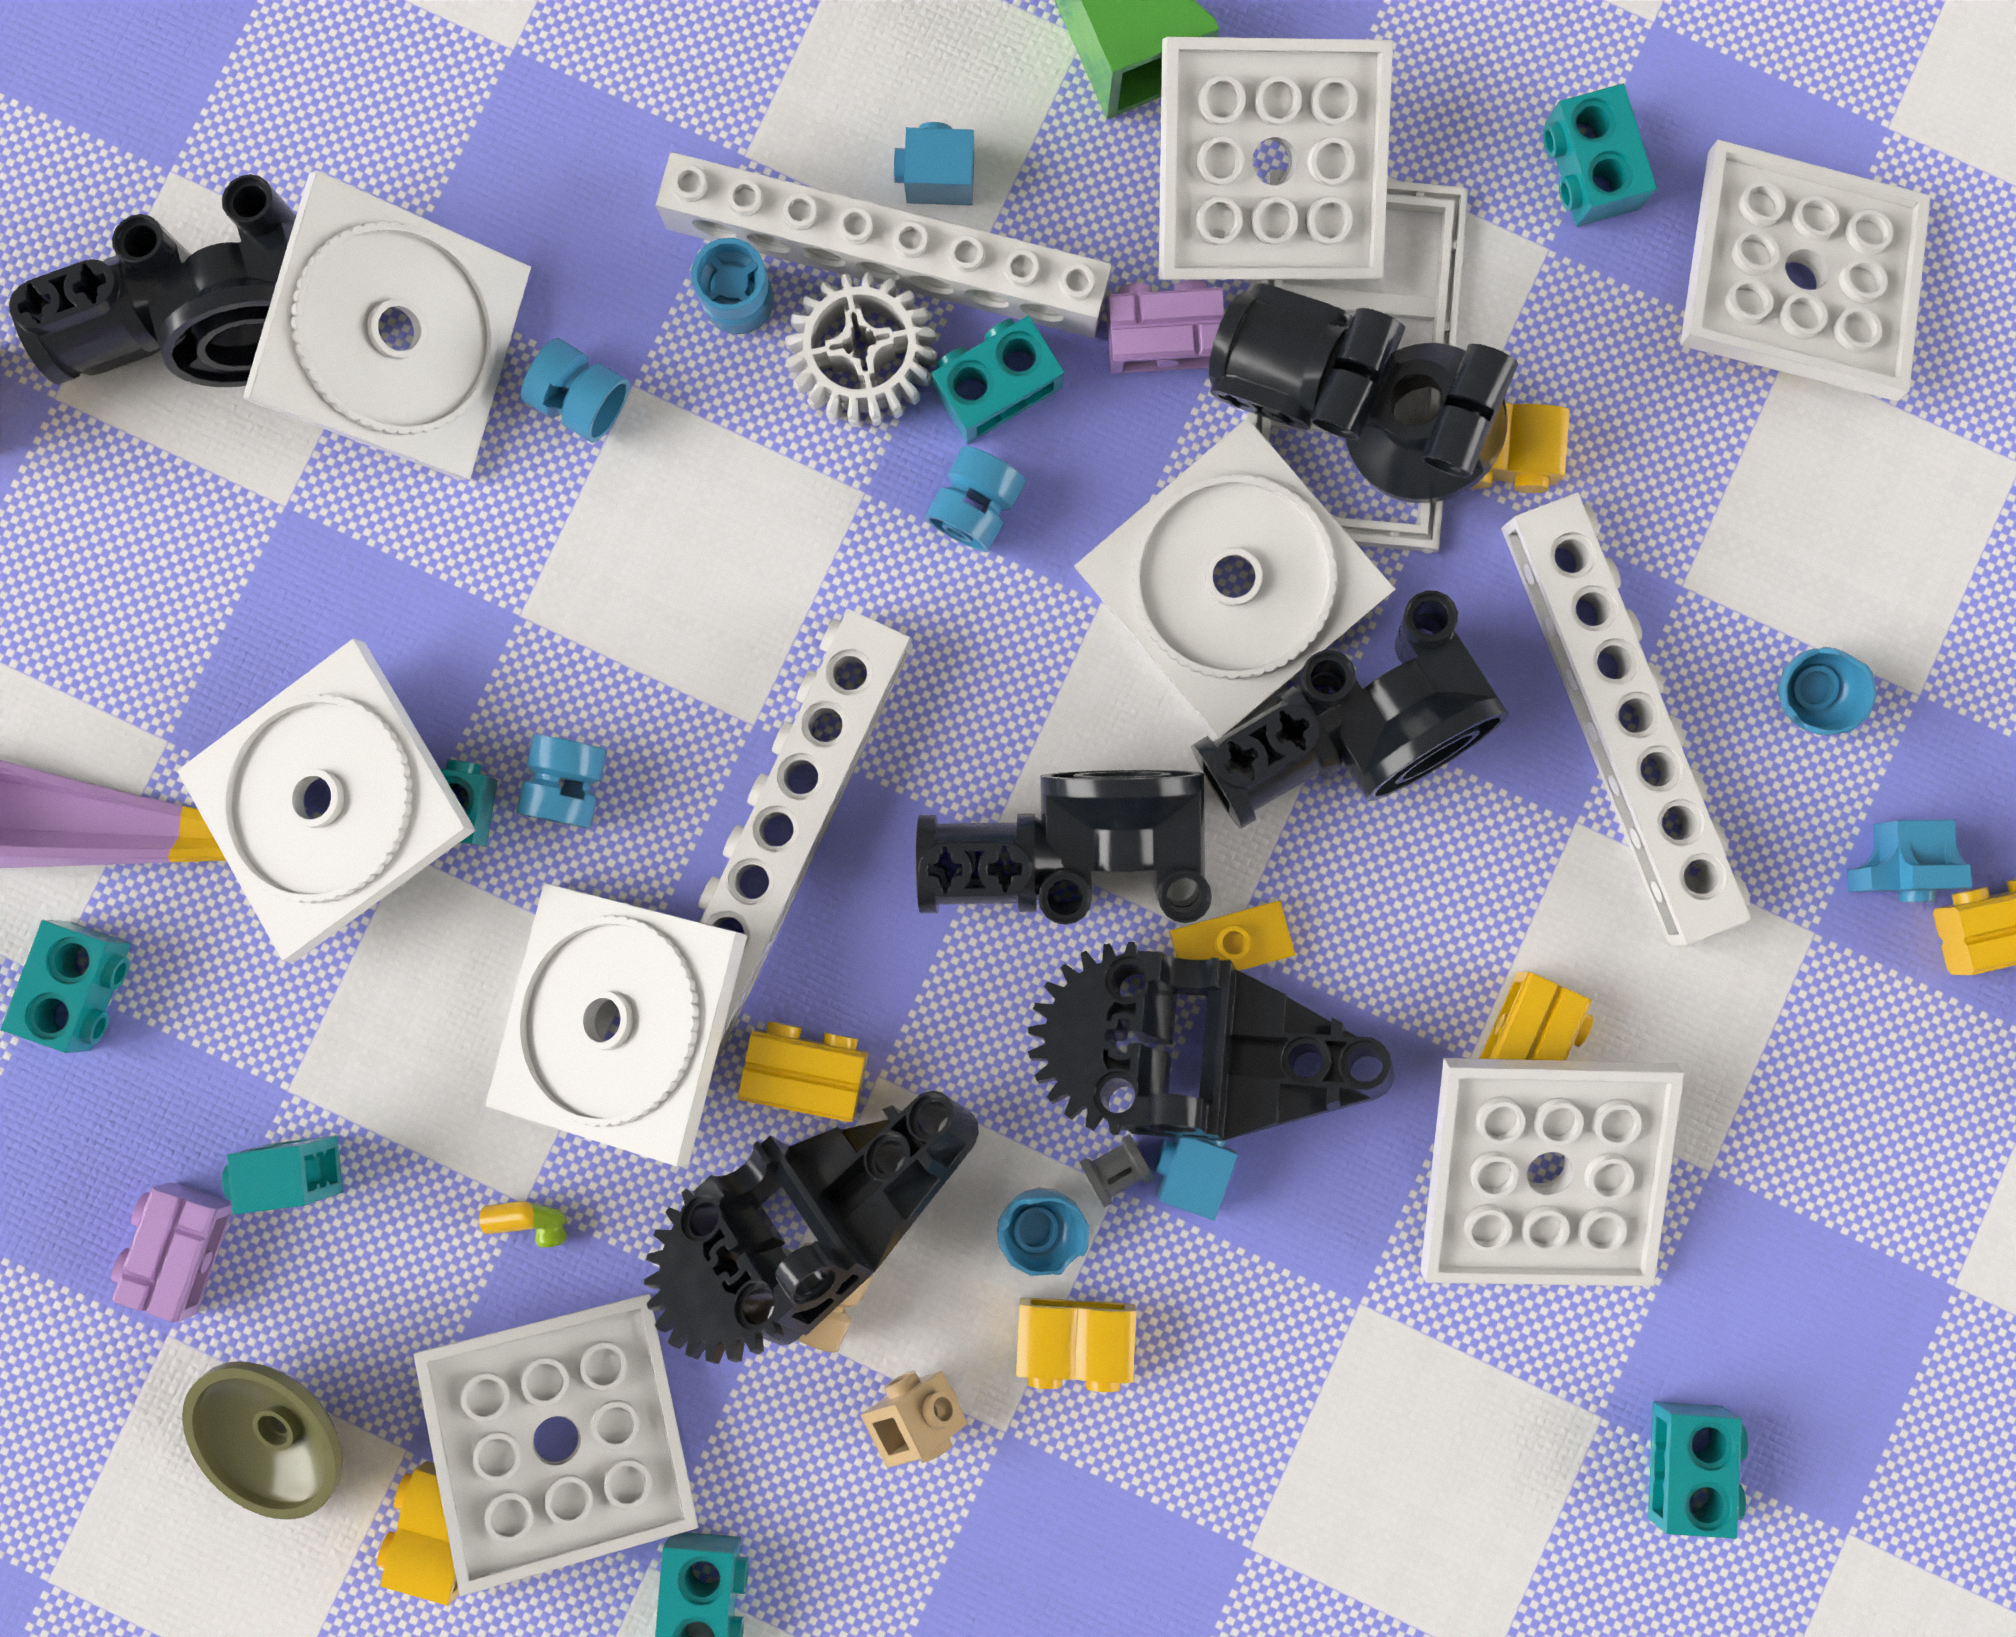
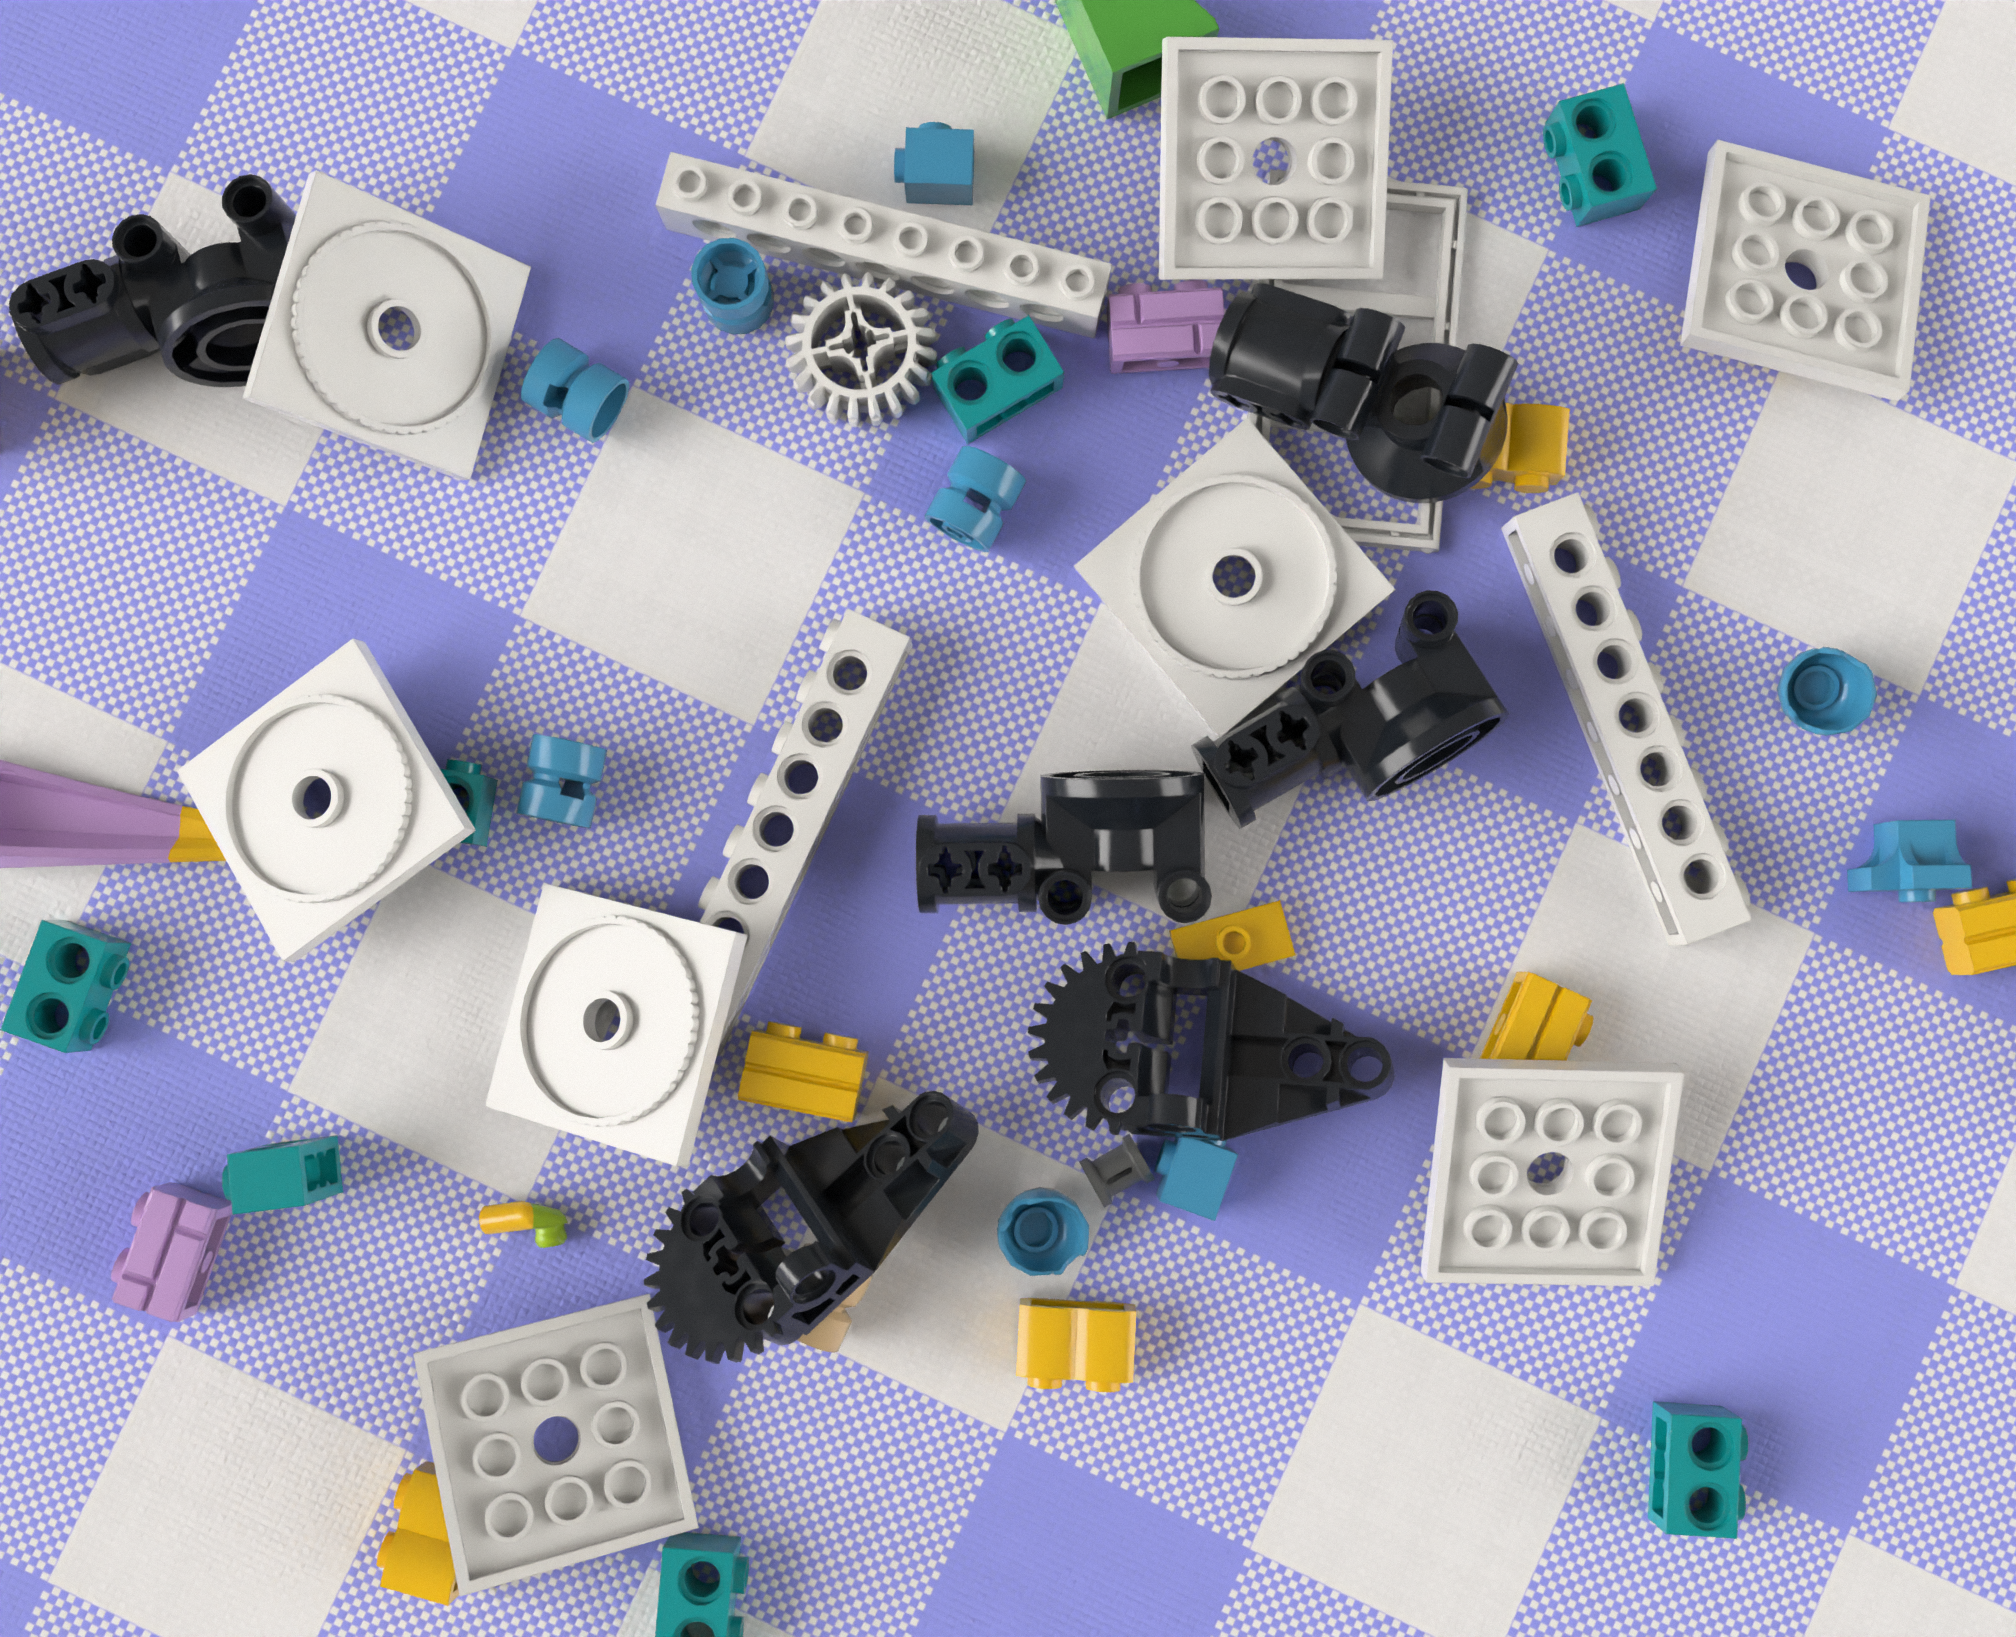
(263, 1439): olive dish -> none
(914, 1419): tan brick -> none

